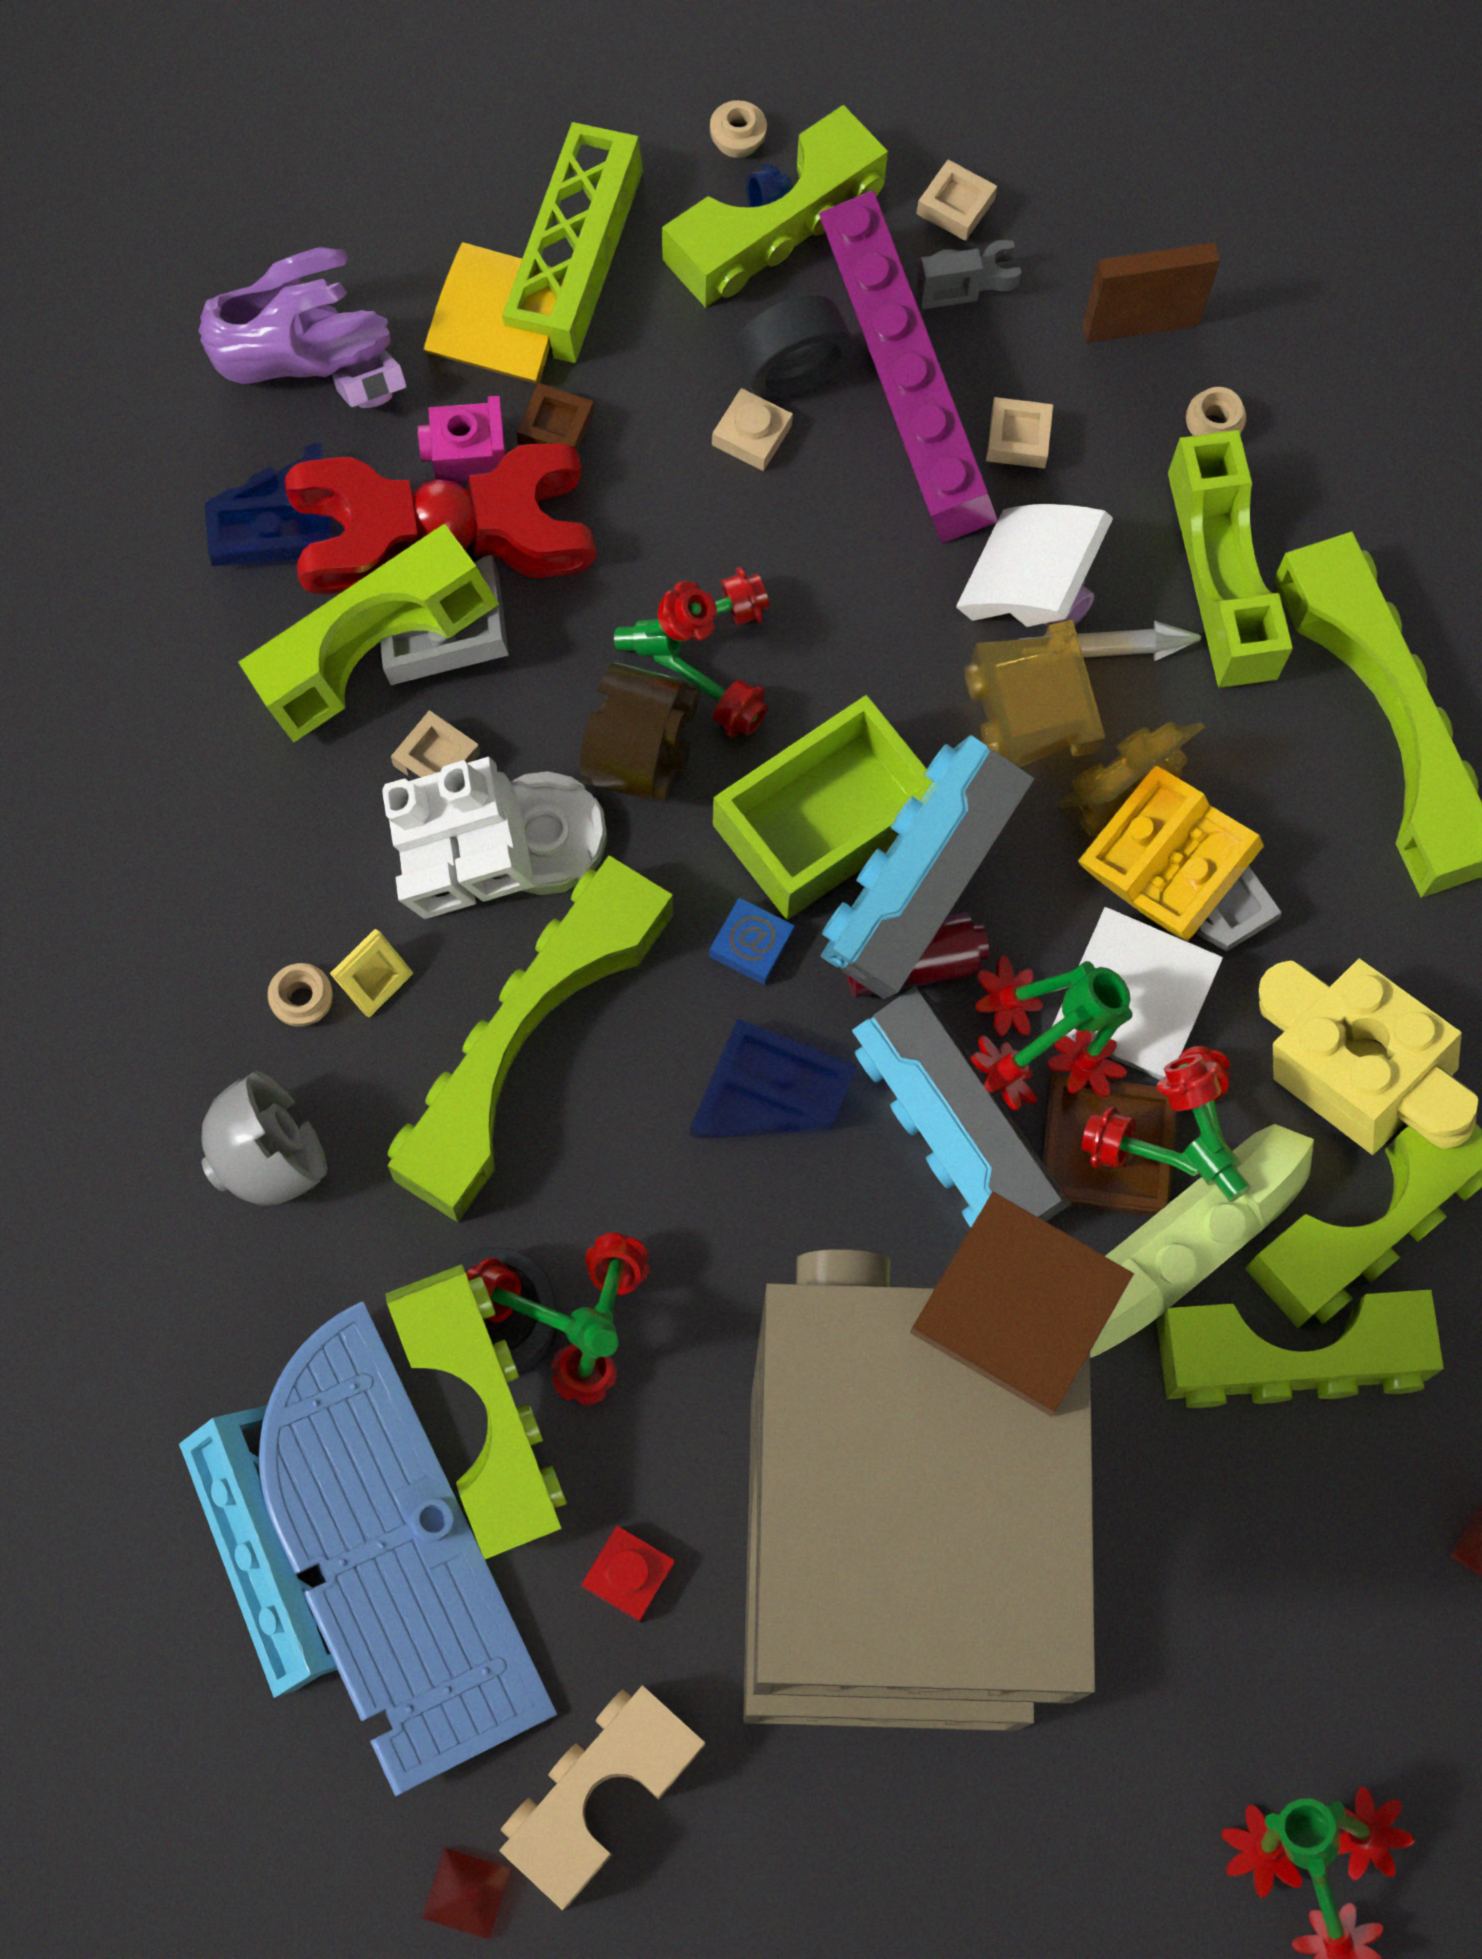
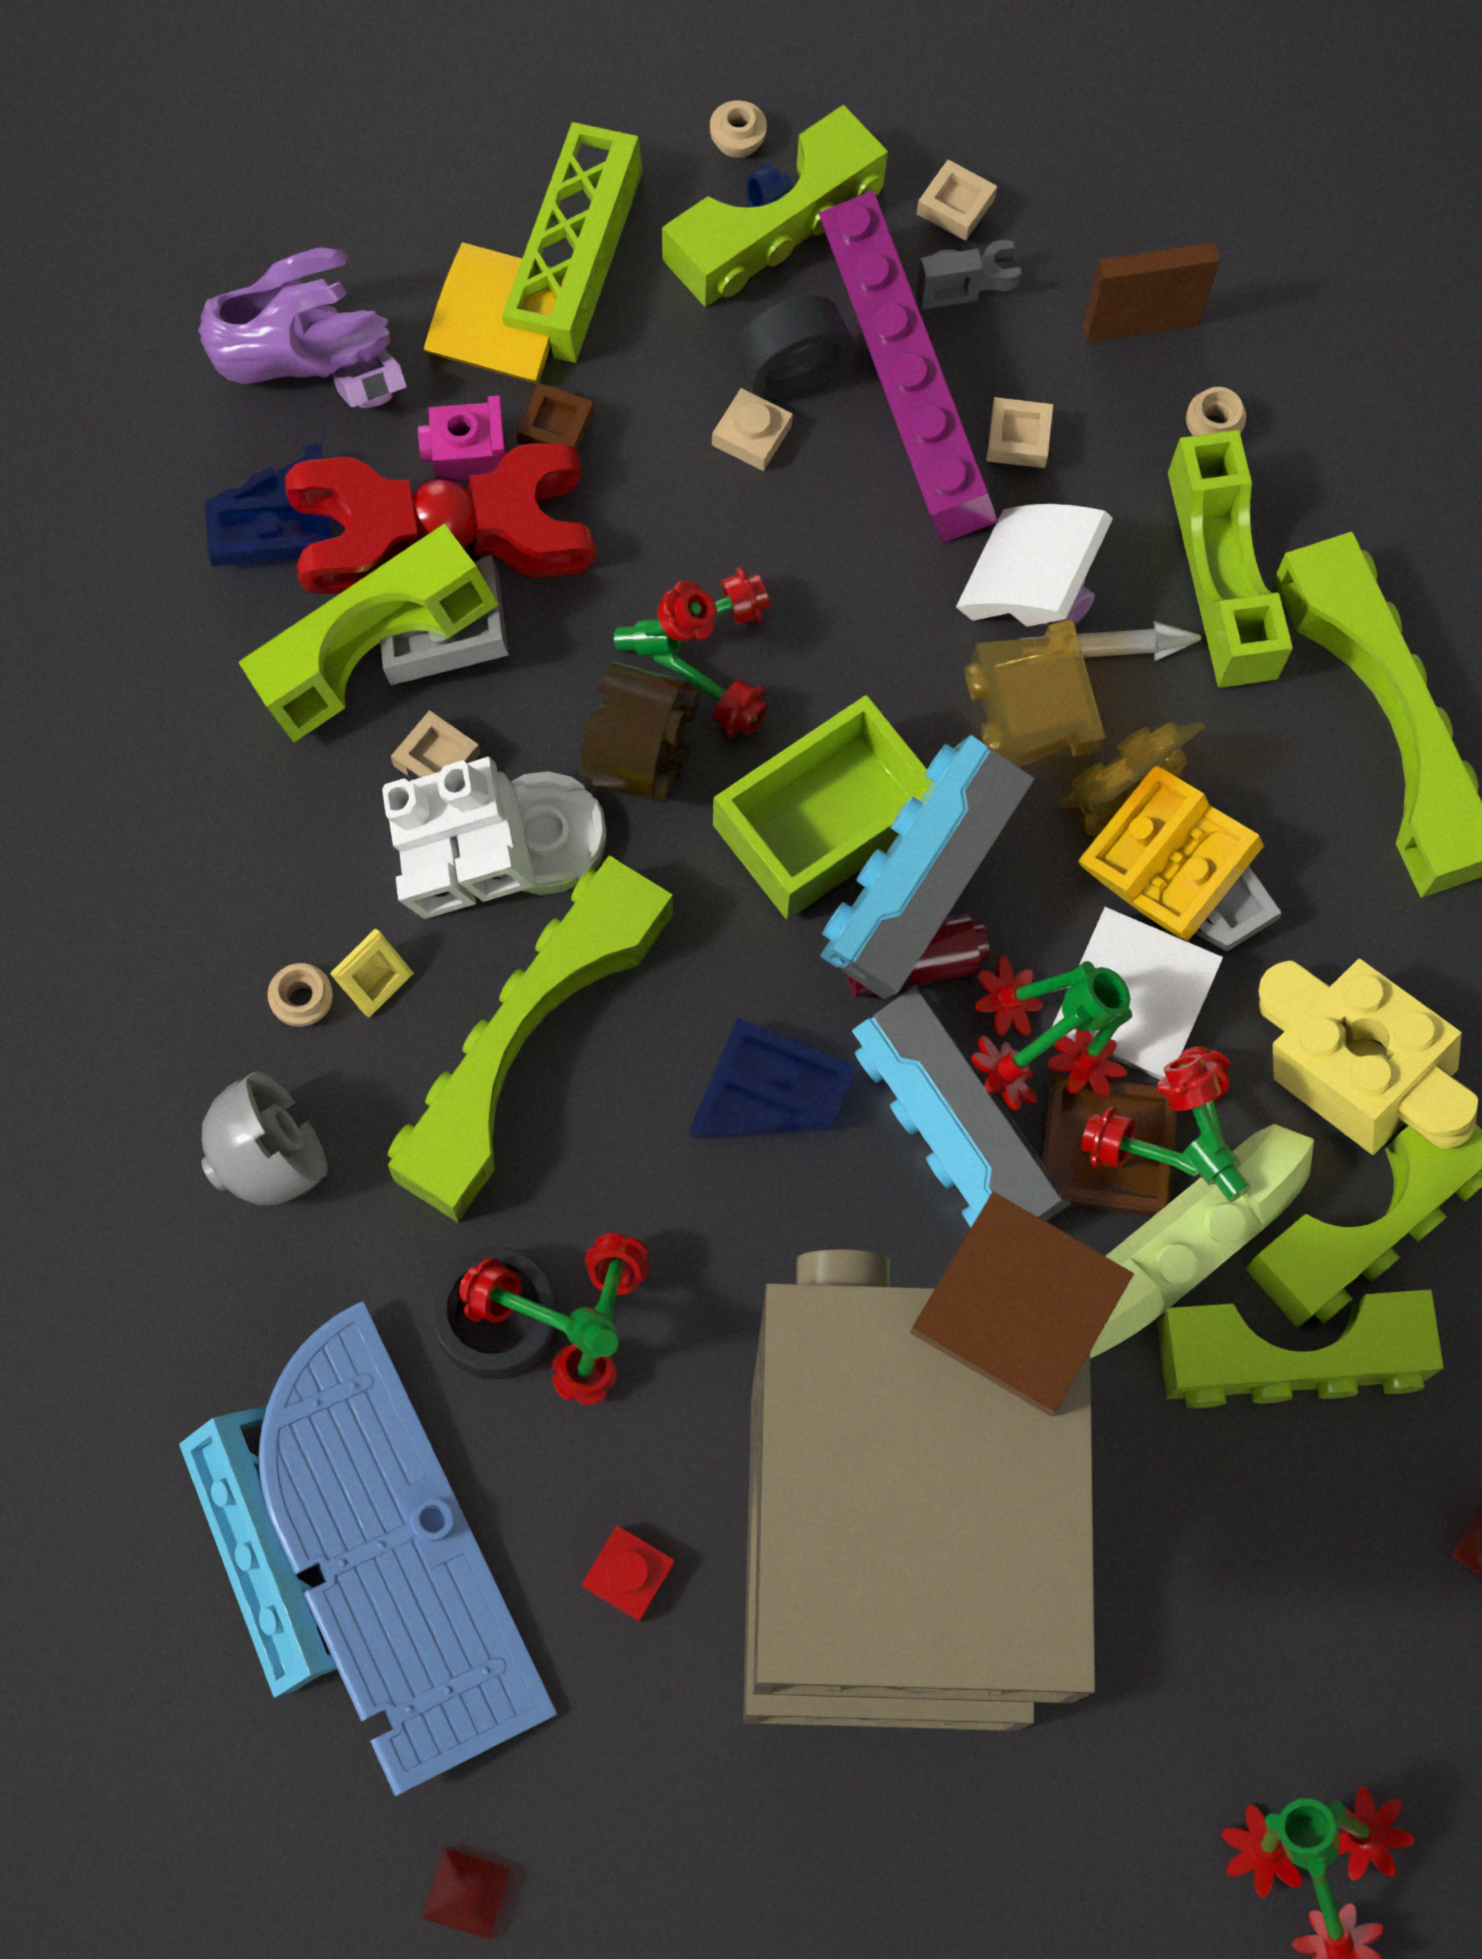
(504, 1488): lime arch -> none
(552, 1838): tan arch -> none
(751, 941): blue tile -> none

